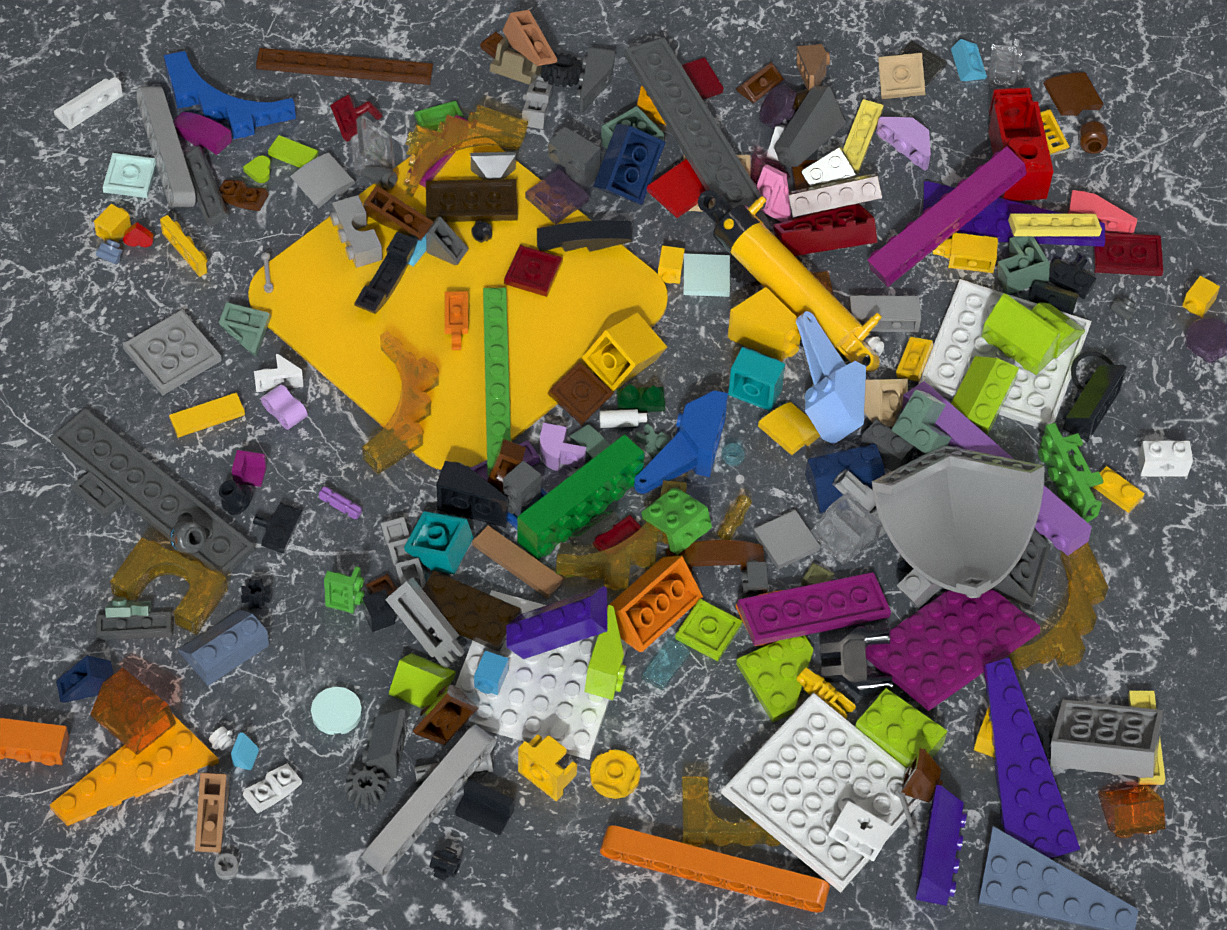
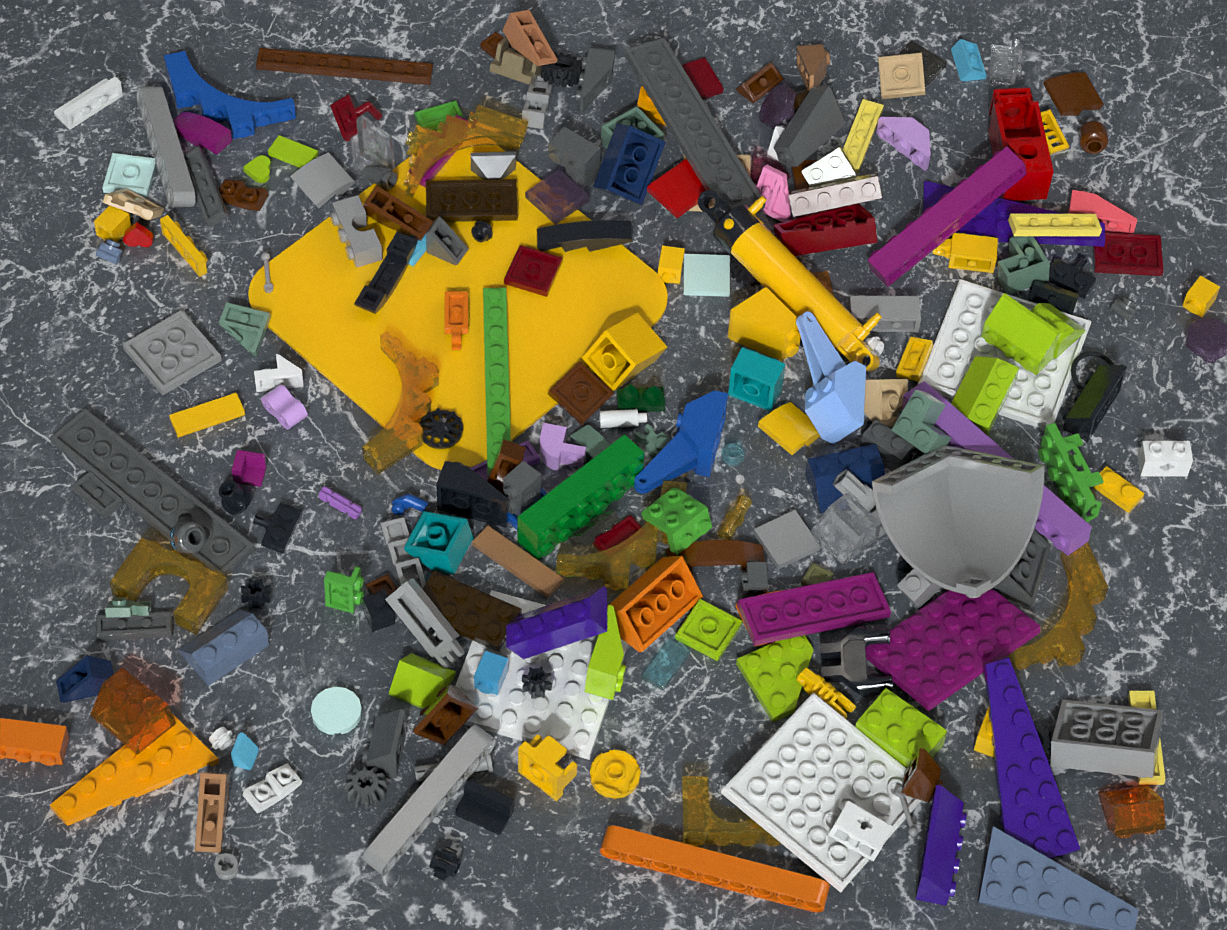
(133, 203): none -> tan wing
(406, 501): none -> blue arm
(441, 428): none -> black wheel
(536, 682): none -> black gear

